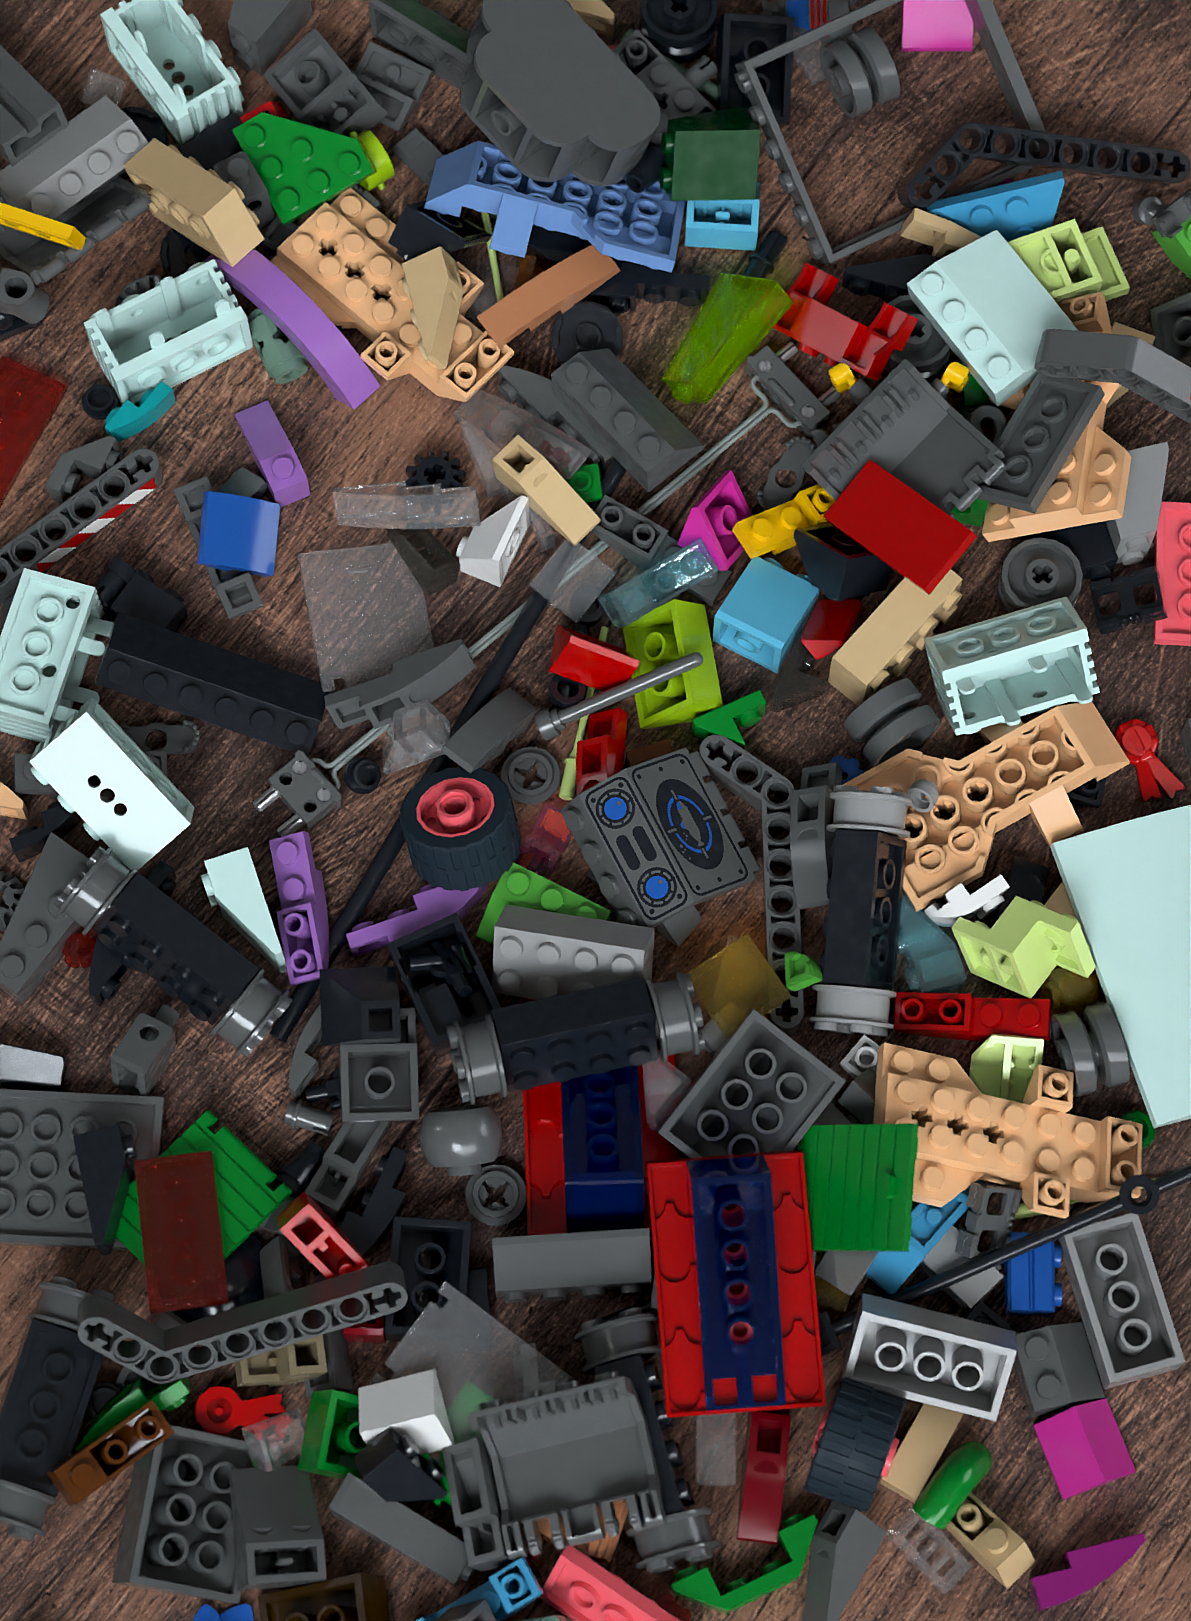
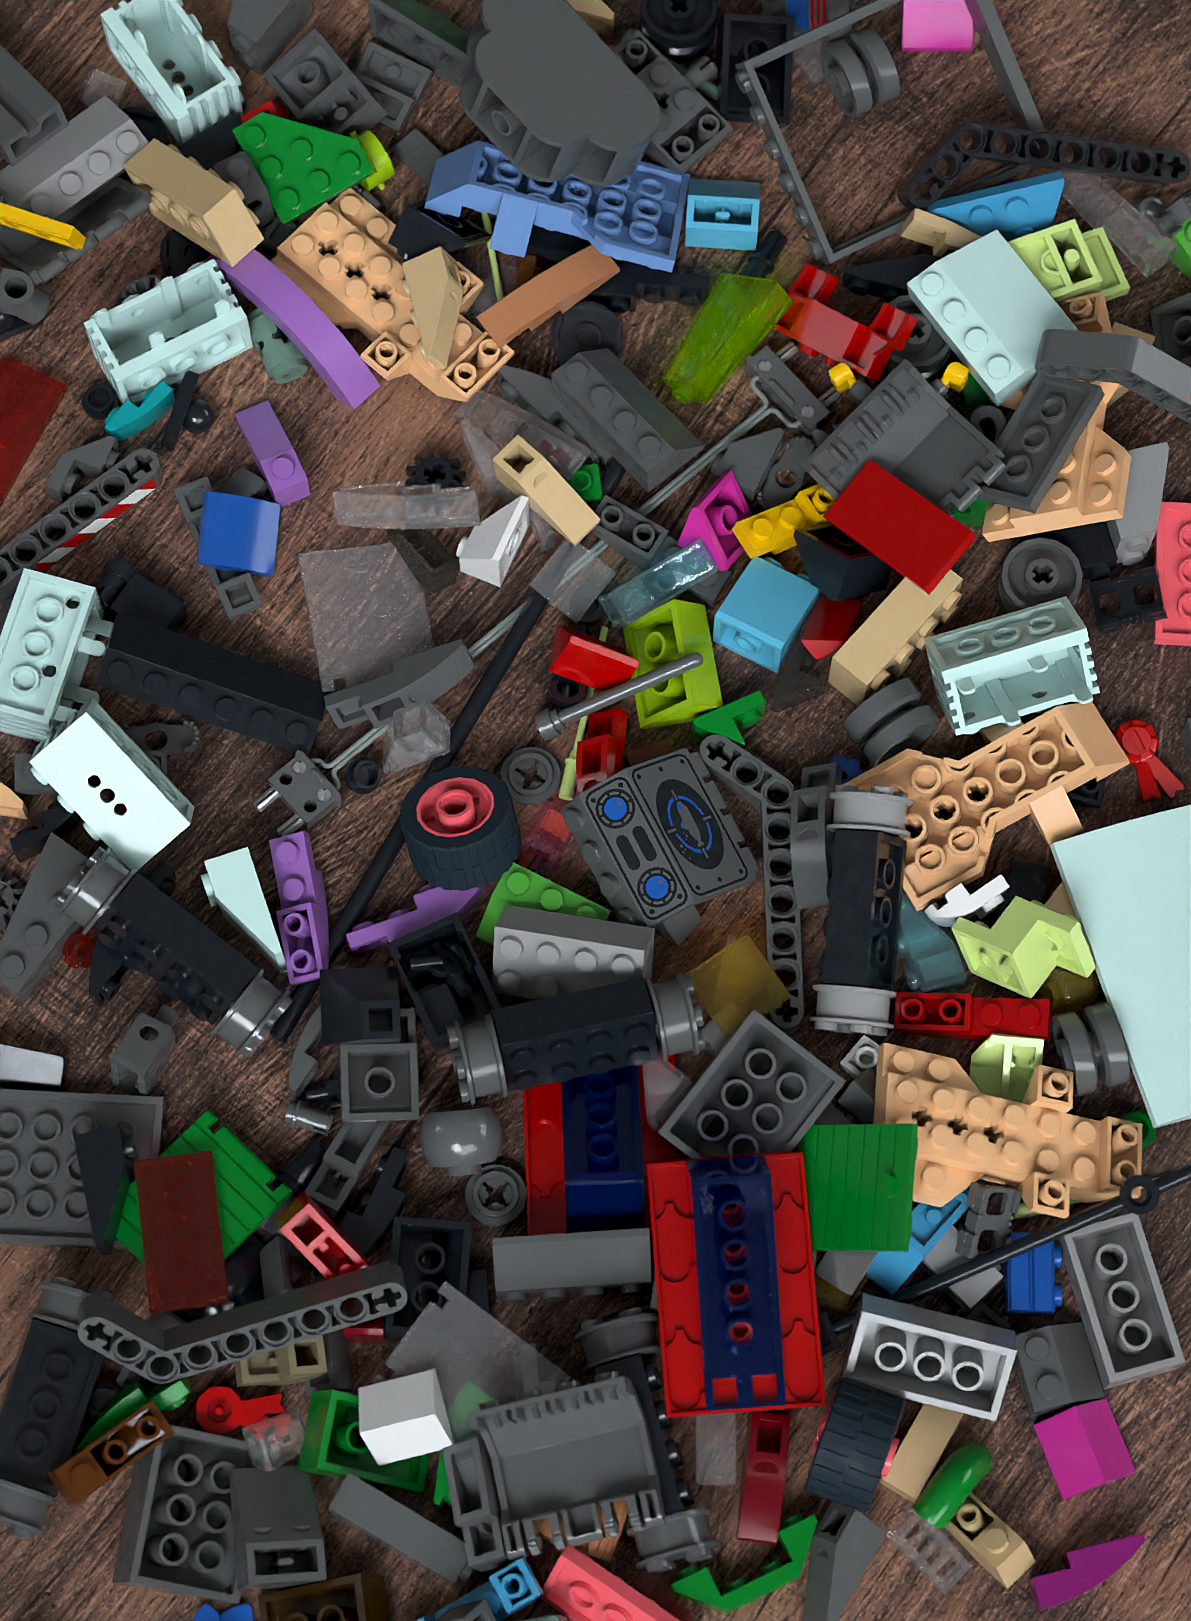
(194, 415): none -> black tile
(398, 1470): black slope -> none
(490, 730): dark grey slope -> none
(647, 170): black cone -> none
(711, 156): dark green slope -> none
(750, 461): none -> dark grey slope
(801, 971): bright green tile -> none
(919, 790): light grey hinge -> none
(1121, 221): none -> clear slope

